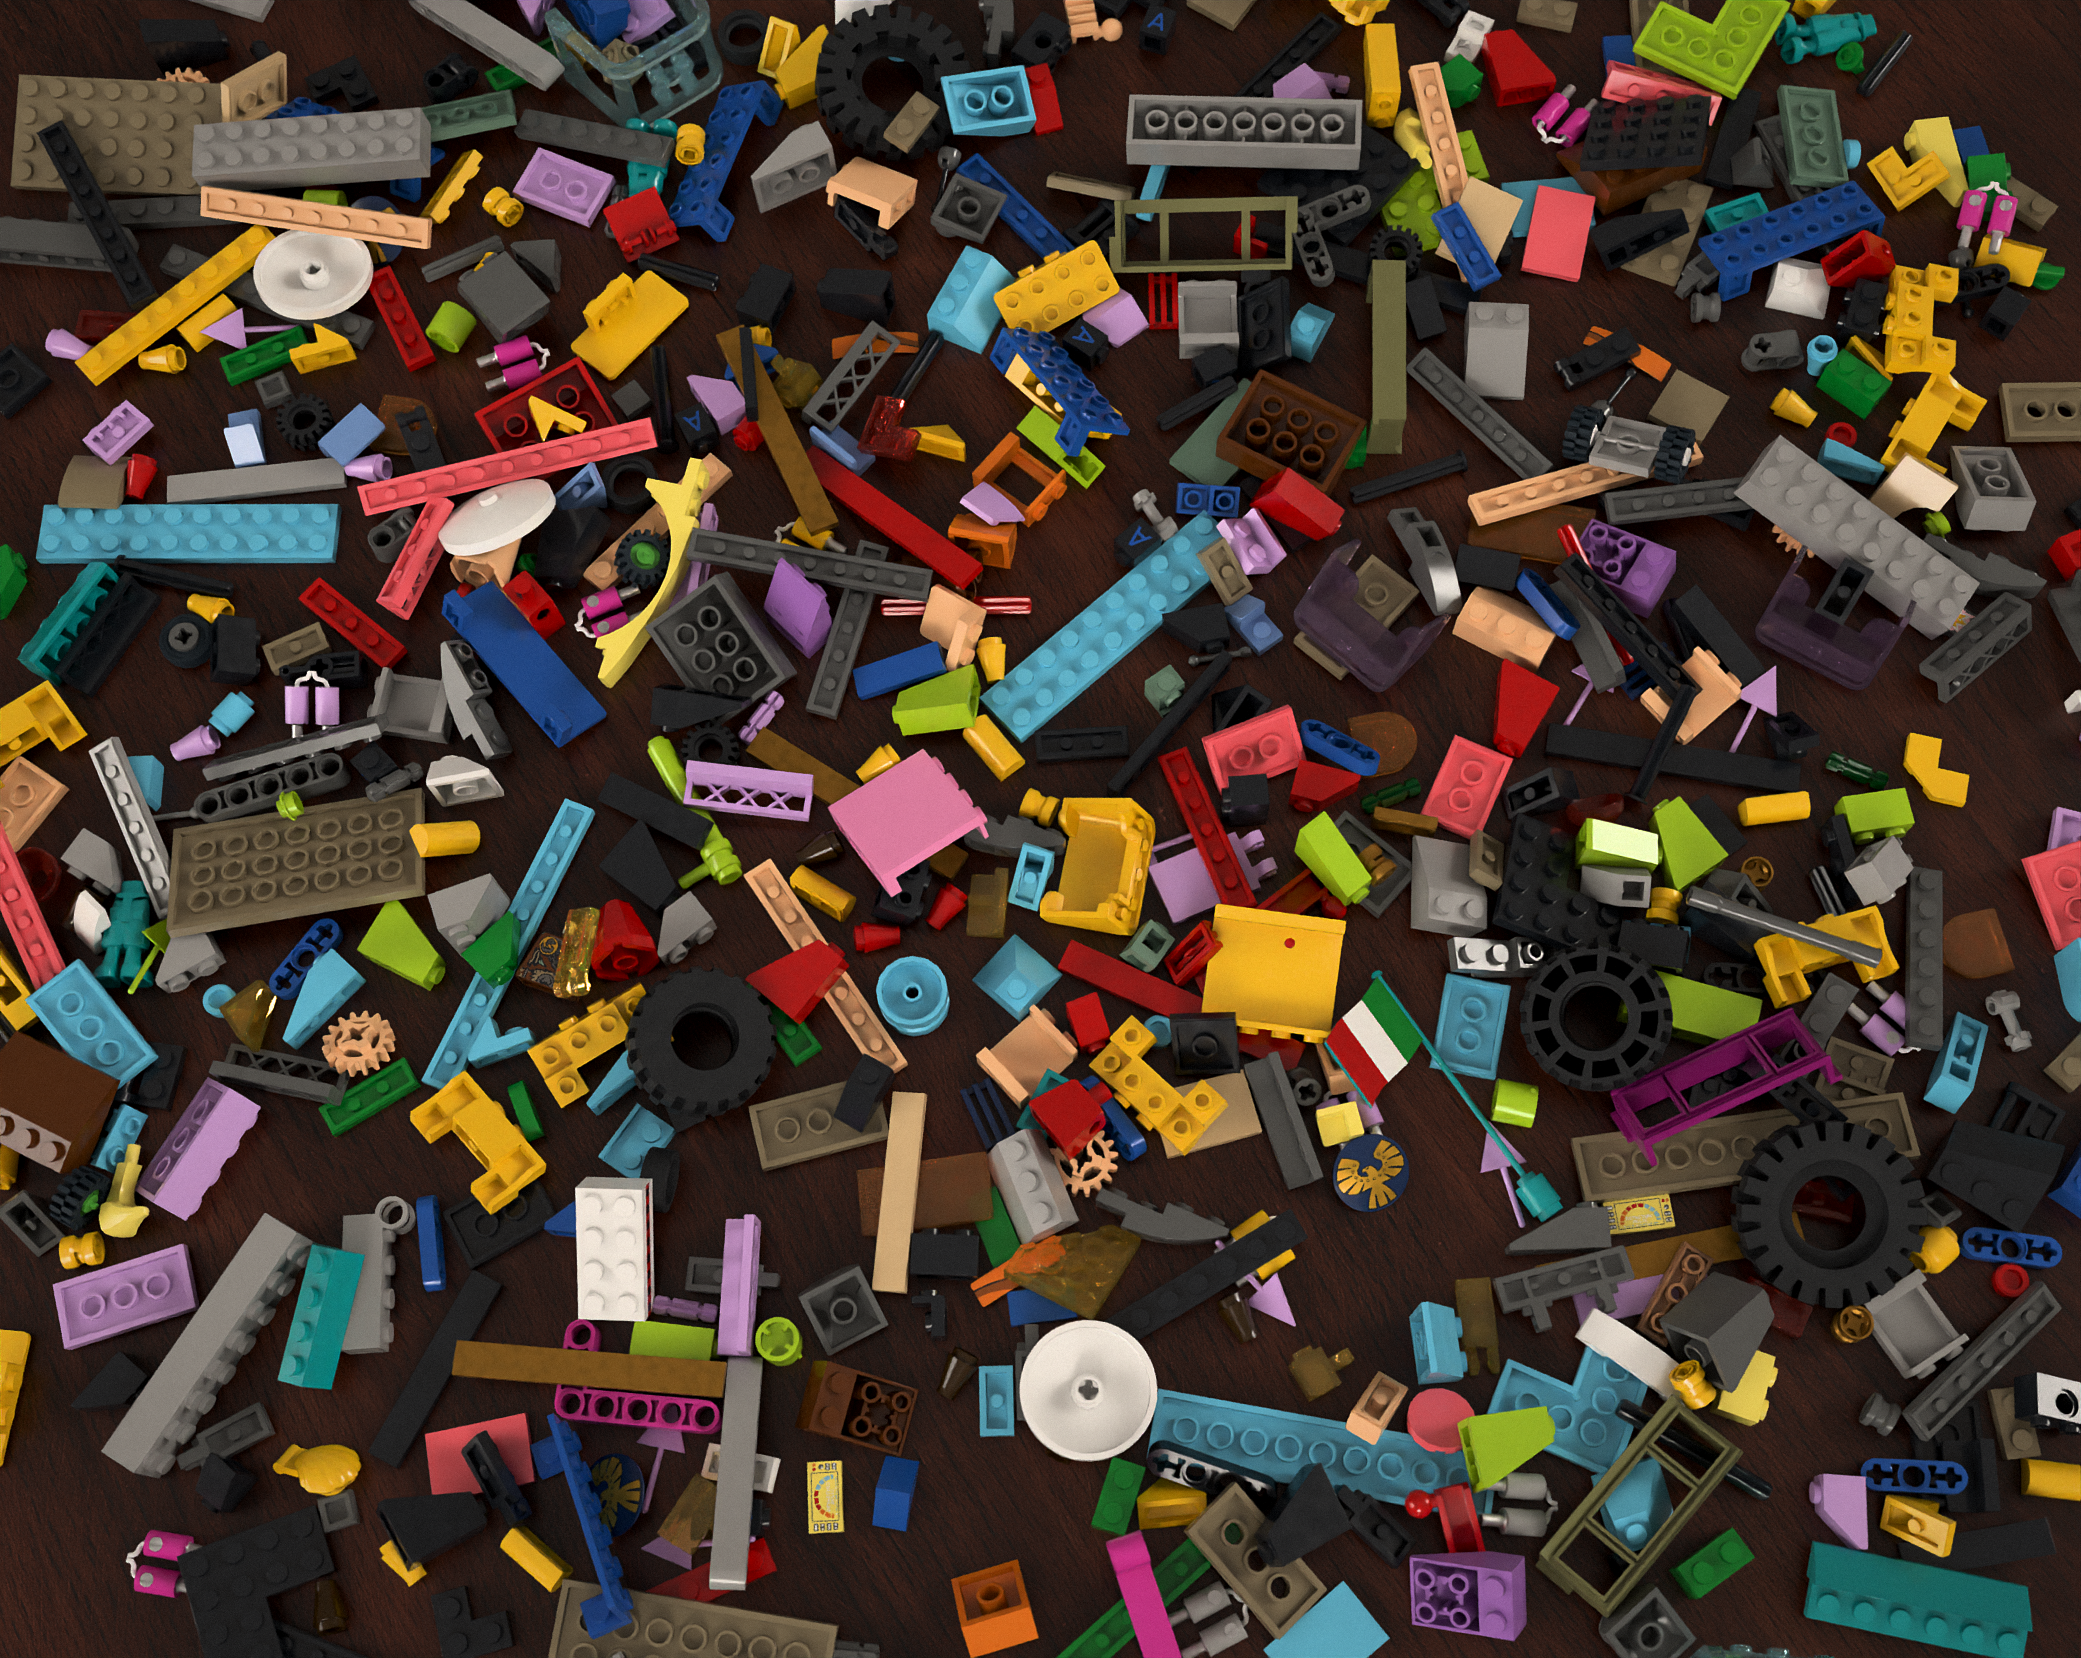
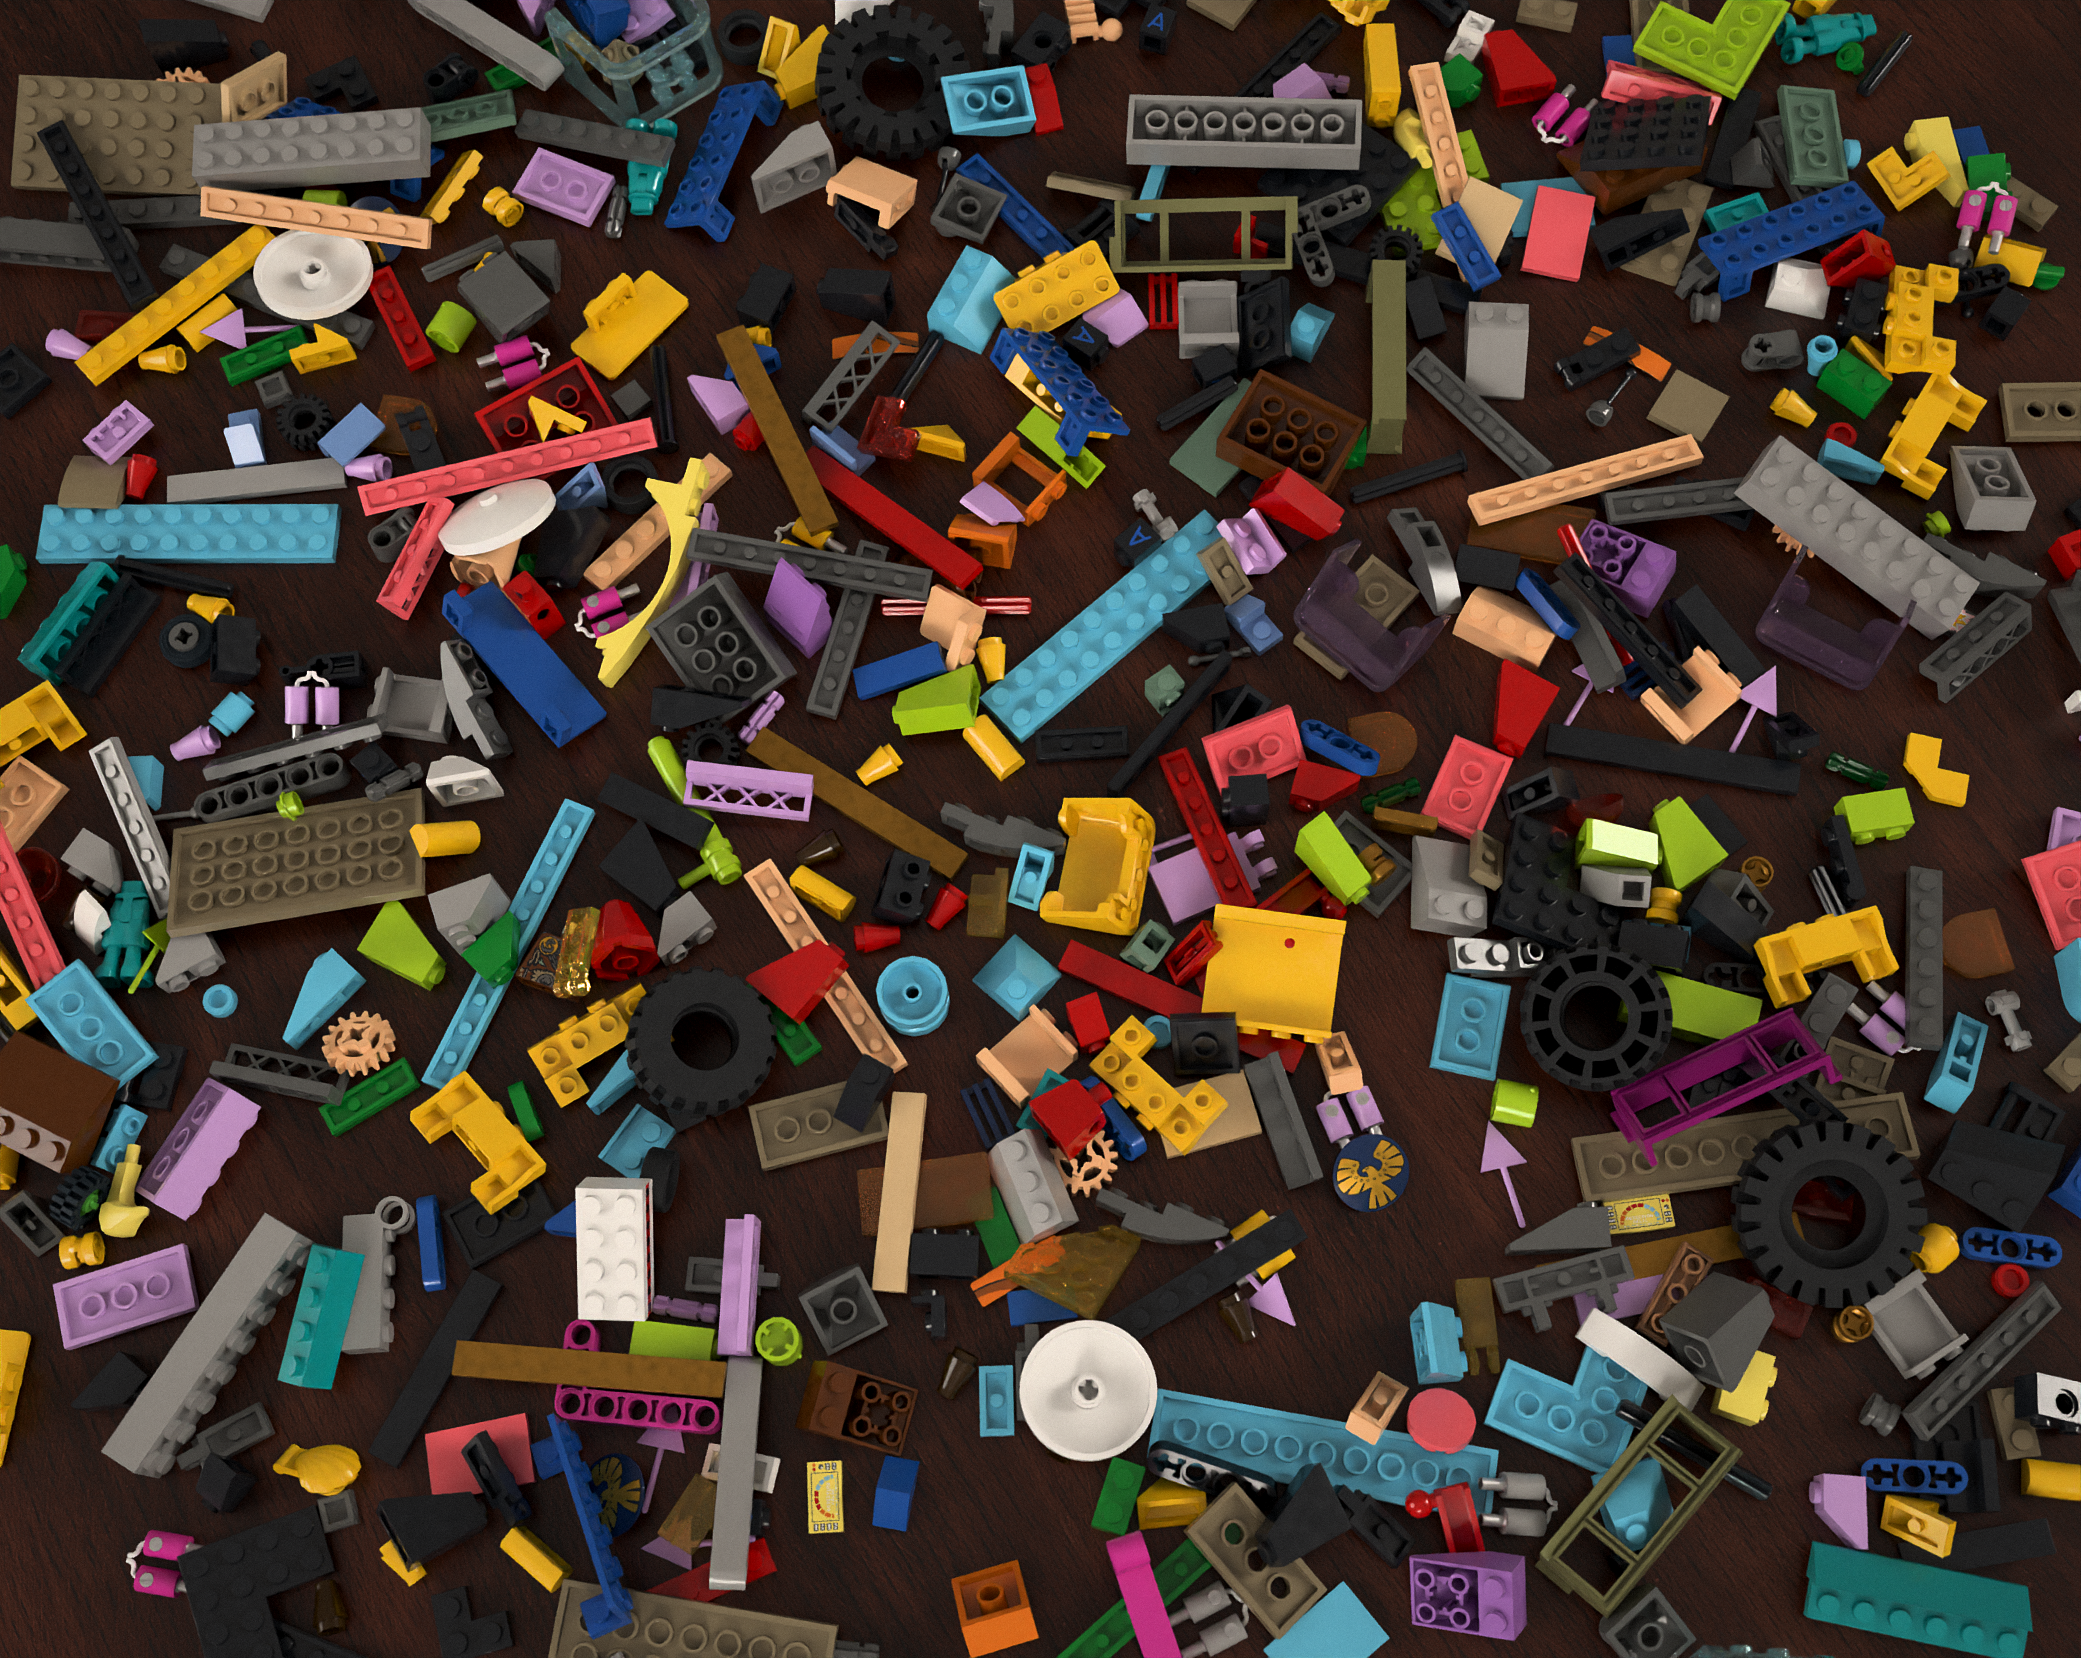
(250, 1013): clear yellow slope -> none
(292, 959): blue beam -> none
(297, 647): dark tan plate -> none
(352, 624): red plate -> none
(491, 1047): medium azure slope -> none
(641, 224): red hinge -> none
(642, 559): black wheel -> none
(678, 271): black axle -> none
(690, 144): yellow wheel -> none
(697, 429): black brick -> none
(749, 374): black tile -> none
(796, 382): clear yellow brick -> none
(906, 817): bright pink panel -> none
(911, 122): dark tan plate -> none
(1039, 807): yellow wheel -> none
(1214, 499): blue slope -> none
(1303, 1084): dark grey bush -> none
(1316, 1372): clear yellow brick -> none
(1339, 1124): light yellow panel -> none
(1379, 1041): flag -> none
(1503, 1442): lime slope -> none
(1628, 445): plate -> none
(1662, 744): black axle -> none
(1690, 1380): yellow wheel -> none
(1711, 1563): green brick -> none
(1774, 808): yellow brick -> none
(1843, 590): black slope -> none
(1851, 949): dark grey piece -> none
(1879, 871): light grey hinge -> none
(1912, 486): tan tile -> none
(1939, 1209): dark grey slope -> none

